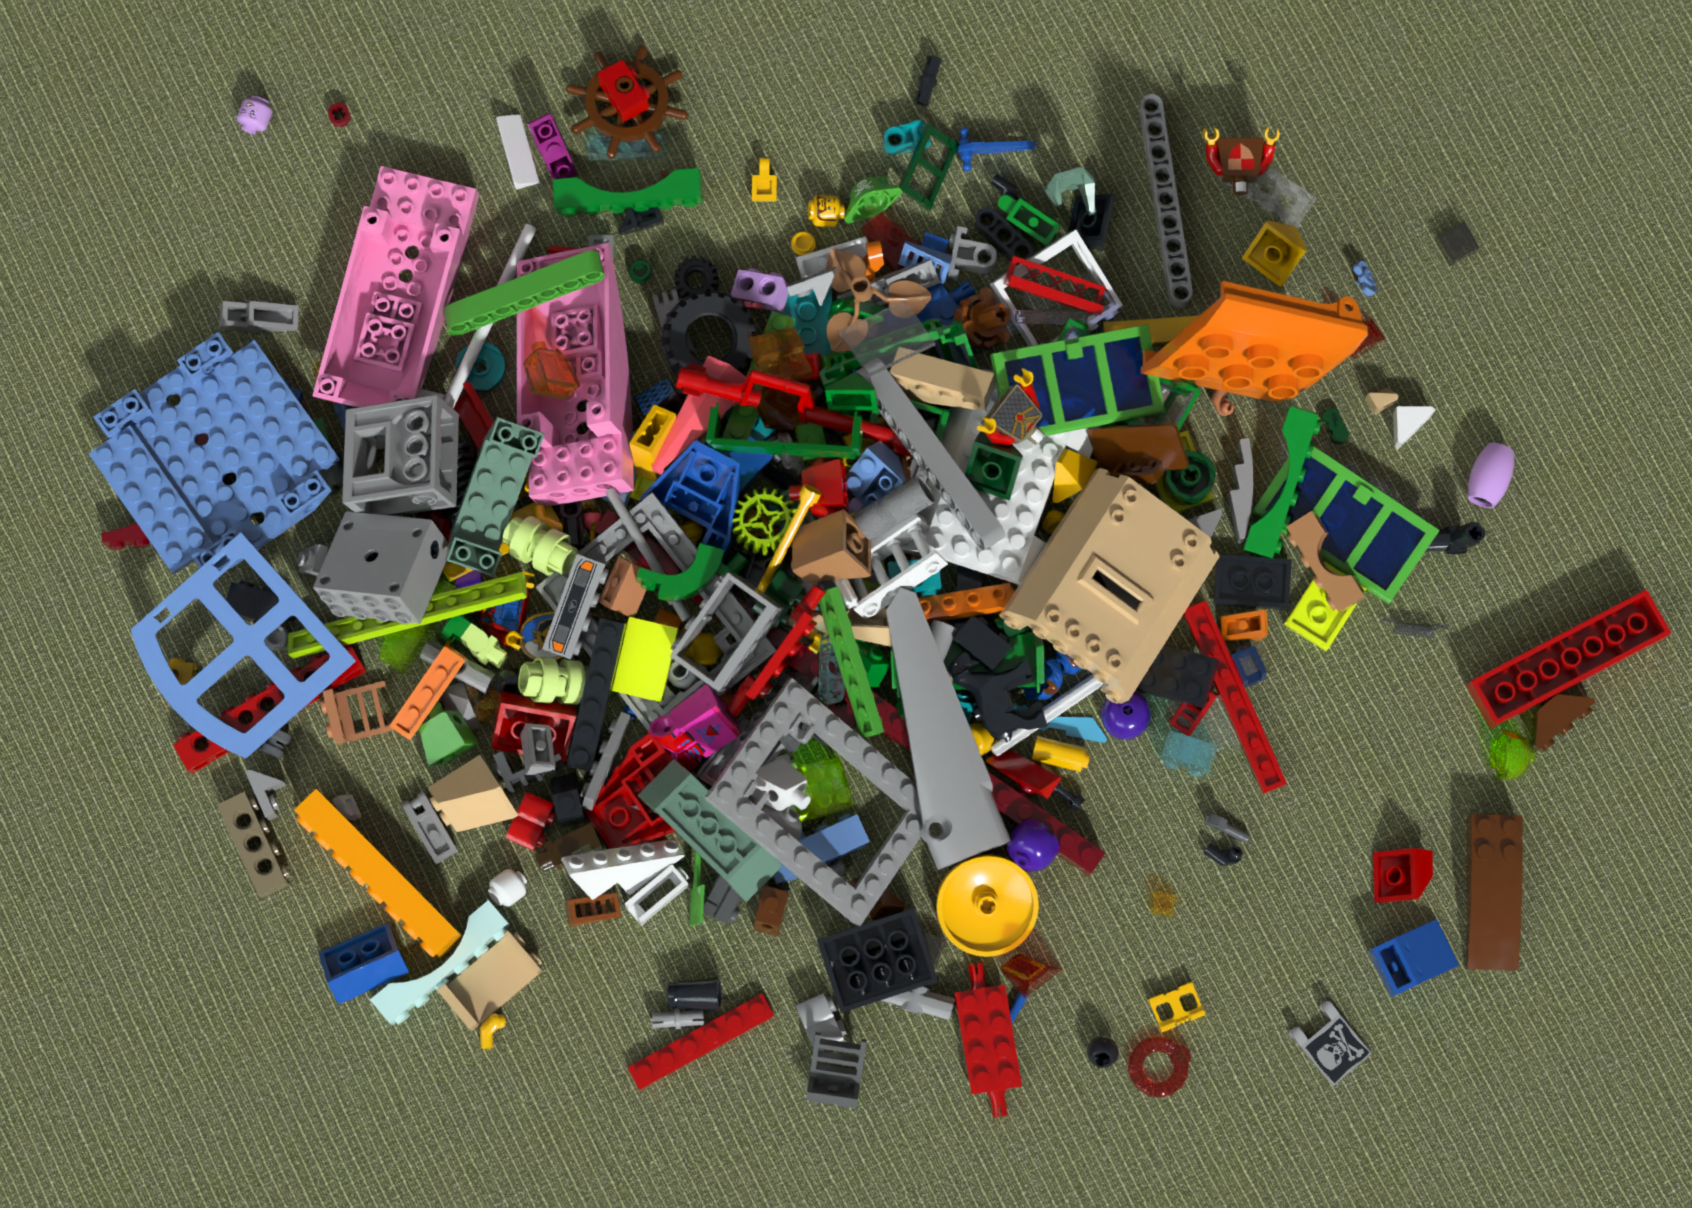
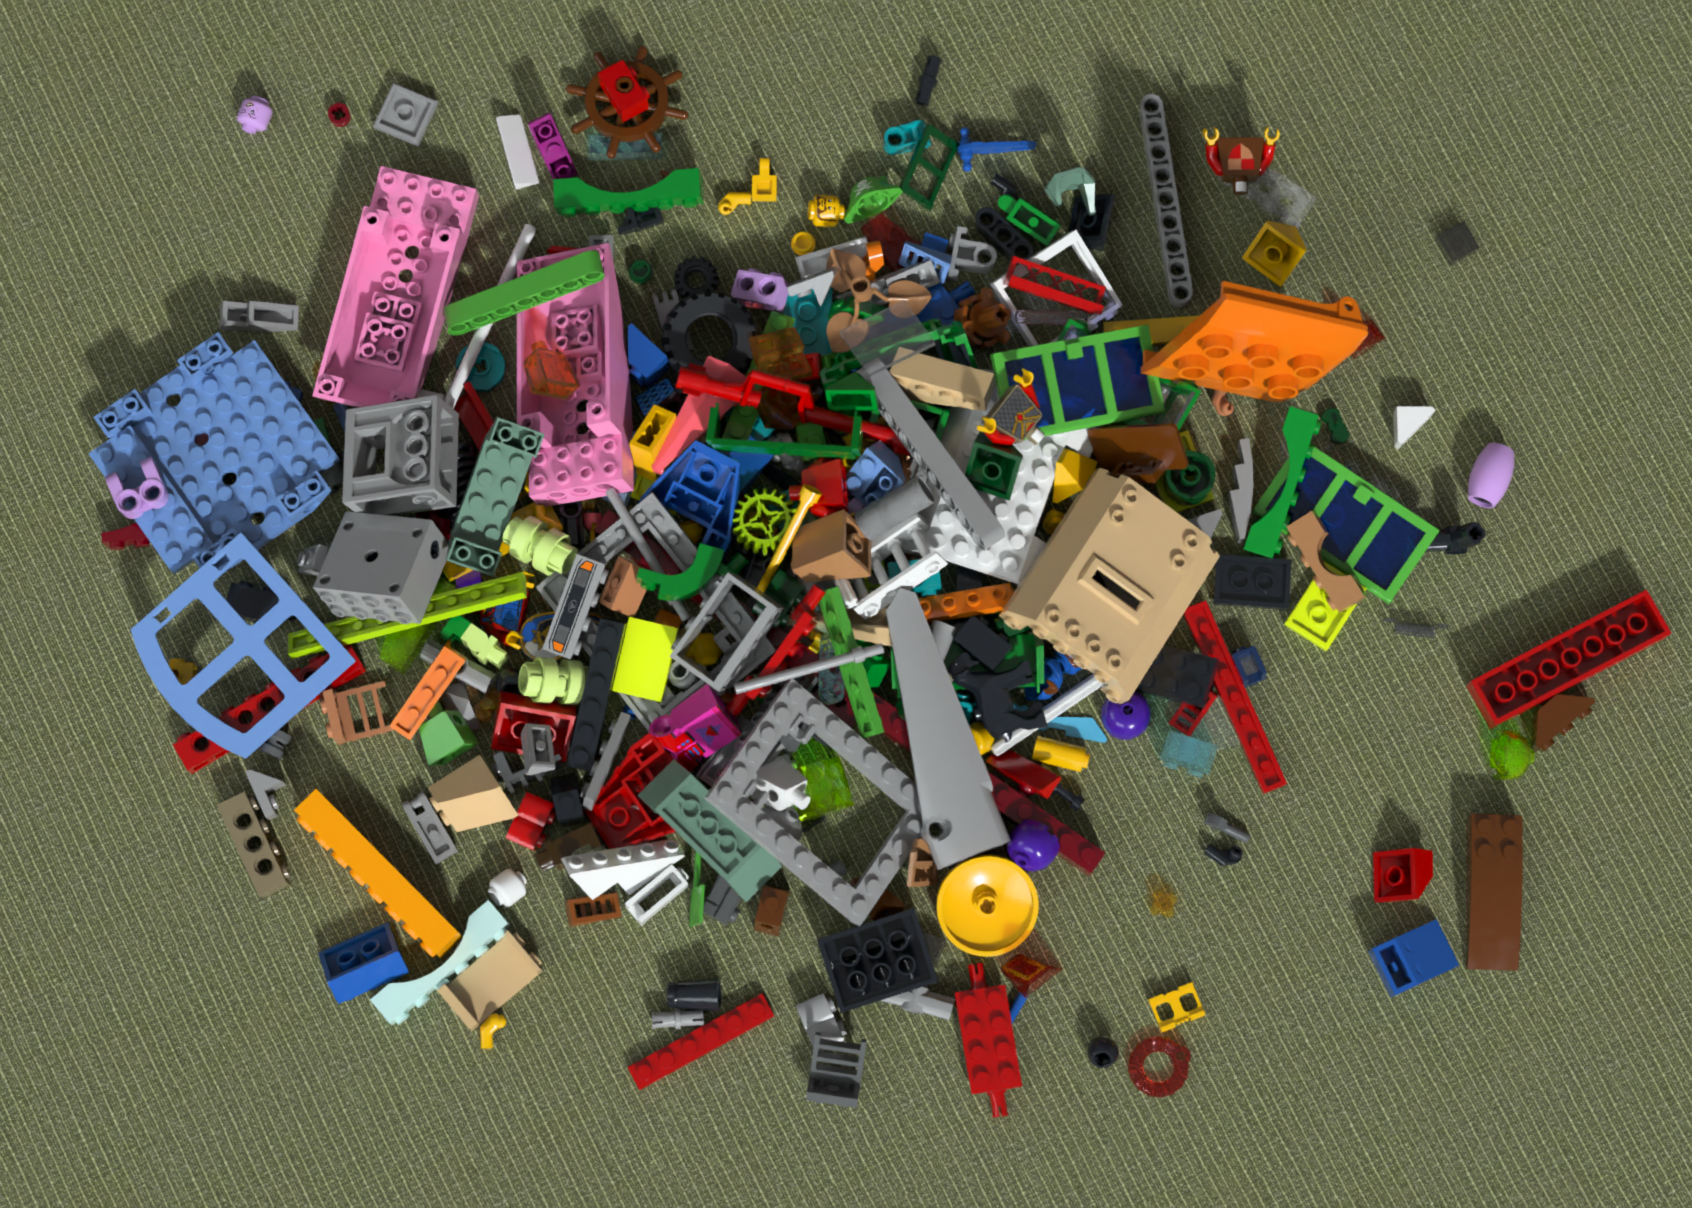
(140, 493): none -> lavender piece
(277, 639): light grey tile -> none
(347, 807): white tile -> none
(405, 114): none -> light grey plate
(645, 359): none -> blue slope
(731, 201): none -> yellow arm
(830, 843): medium blue brick -> none
(856, 655): none -> light grey bar
(921, 867): none -> medium nougat slope
(1244, 626): orange slope -> none
(1334, 1047): flag -> none
(1365, 278): medium blue piece -> none
(1381, 400): tan slope -> none

